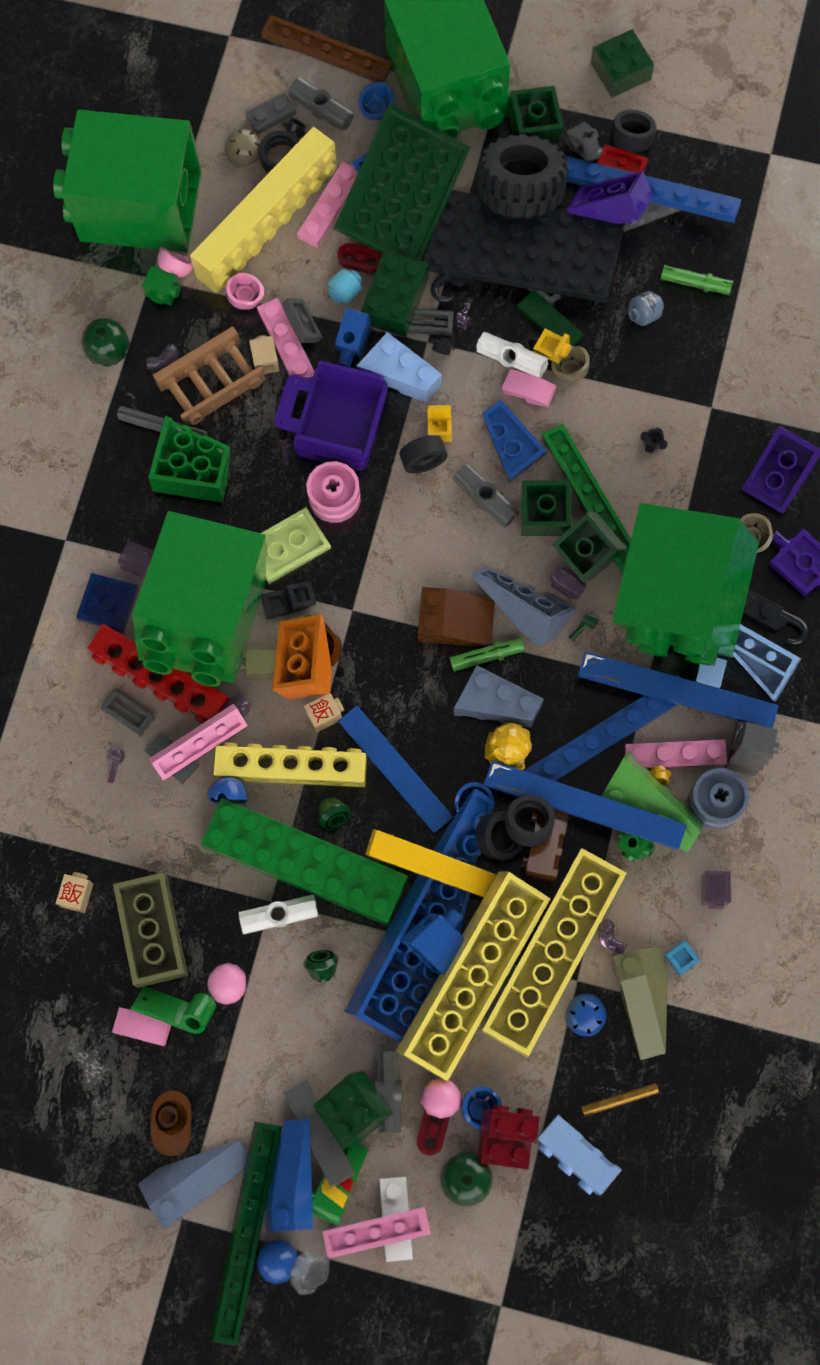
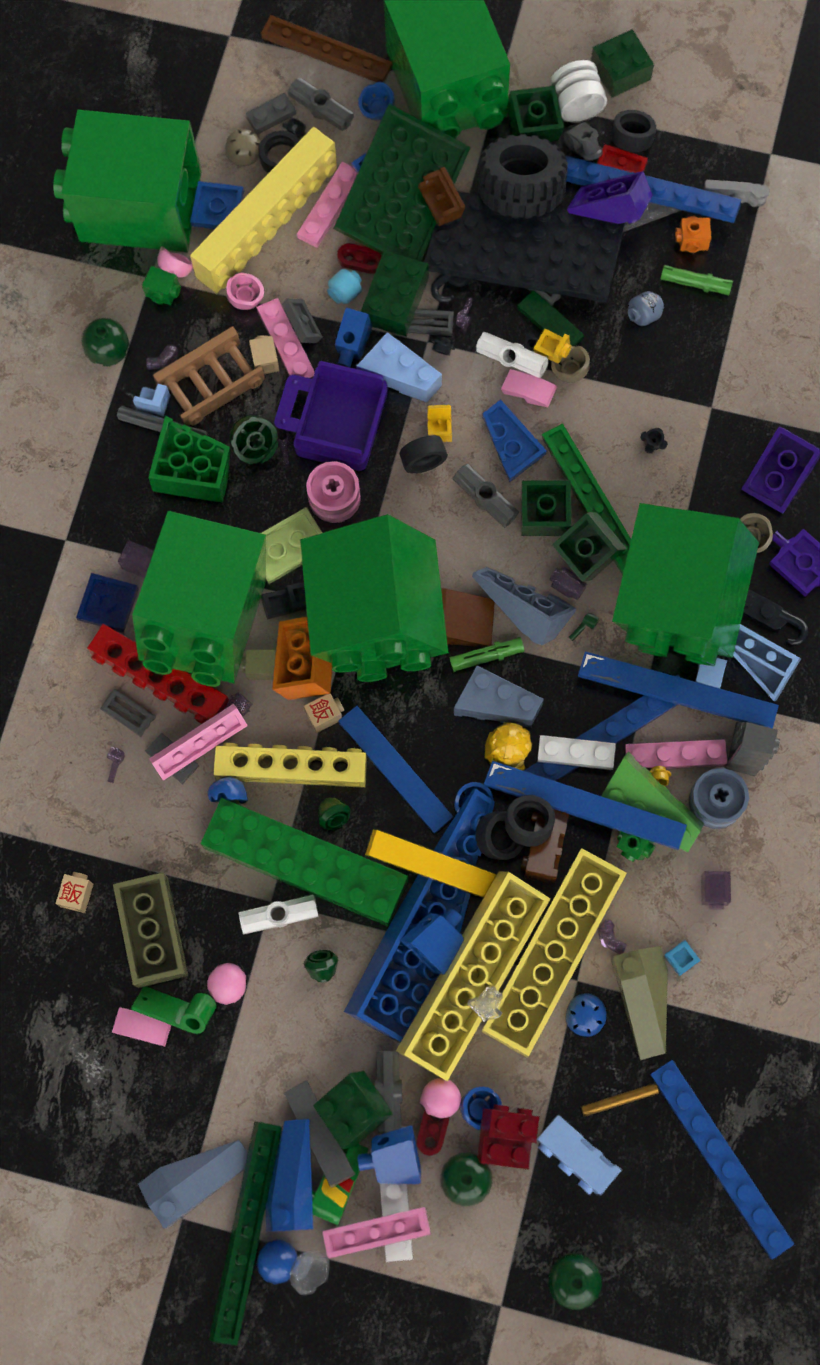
(153, 400): none -> light blue panel
(171, 1123): reddish brown piece -> none
(214, 203): none -> blue plate
(253, 439): none -> dark green cylinder
(374, 598): none -> green brick
(393, 1157): none -> torso
(442, 196): none -> reddish brown hinge
(487, 1004): none -> clear brick
(574, 1281): none -> dark green cylinder
(576, 752): none -> white plate
(579, 91): none -> white wheel
(693, 234): none -> orange brick
(722, 1160): none -> blue plate
(752, 193): none -> light grey hinge

